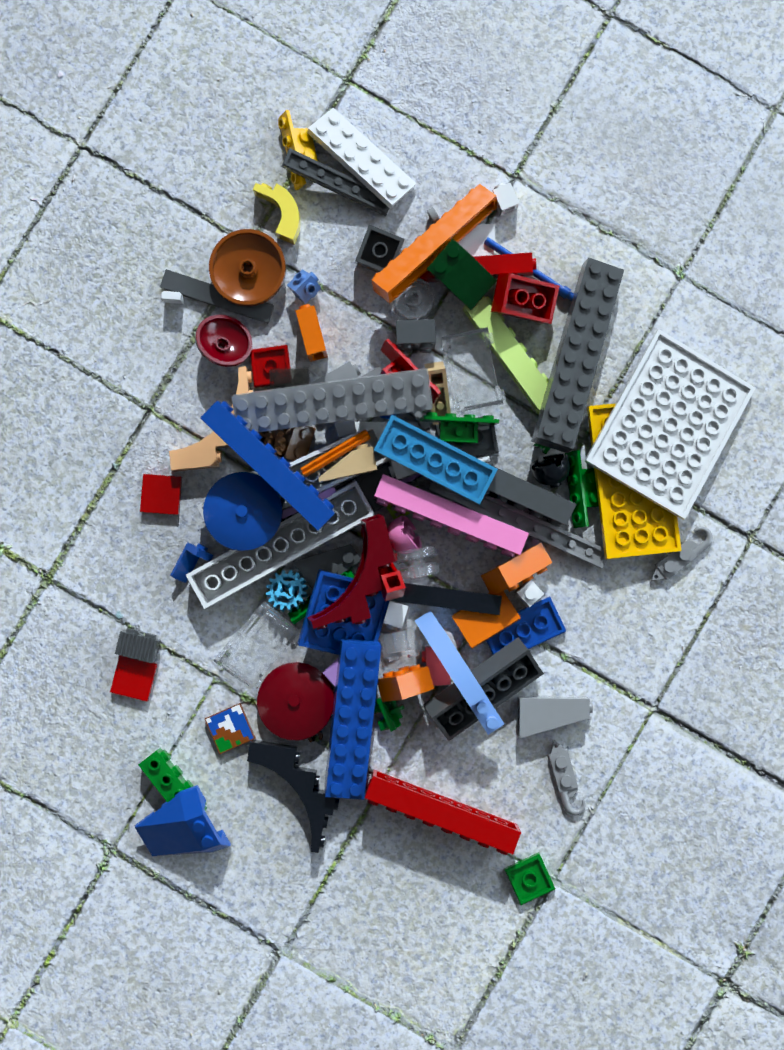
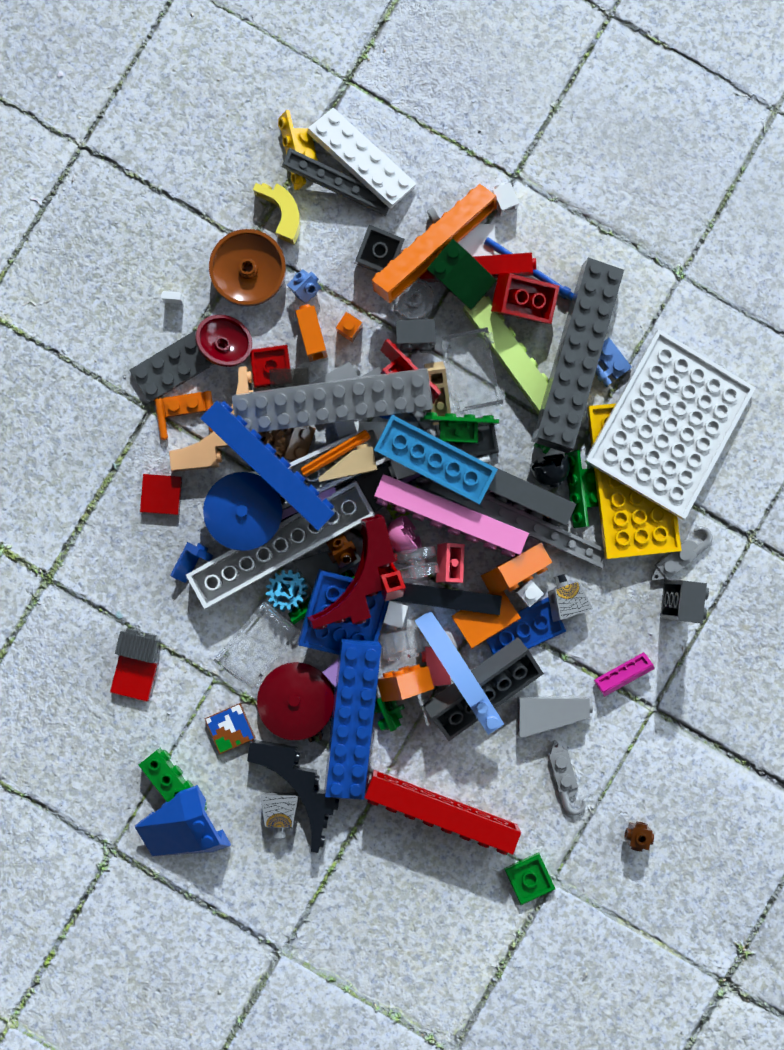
(170, 368): none -> dark grey plate
(179, 406): none -> orange plate
(208, 294): dark grey tile -> none
(279, 811): none -> light grey torso
(341, 550): none -> reddish brown brick
(349, 327): none -> orange brick
(450, 562): none -> coral brick
(567, 599): none -> light grey torso
(613, 361): none -> medium blue plate
(624, 674): none -> dark pink plate
(636, 830): none -> reddish brown brick
(684, 601): none -> dark grey brick

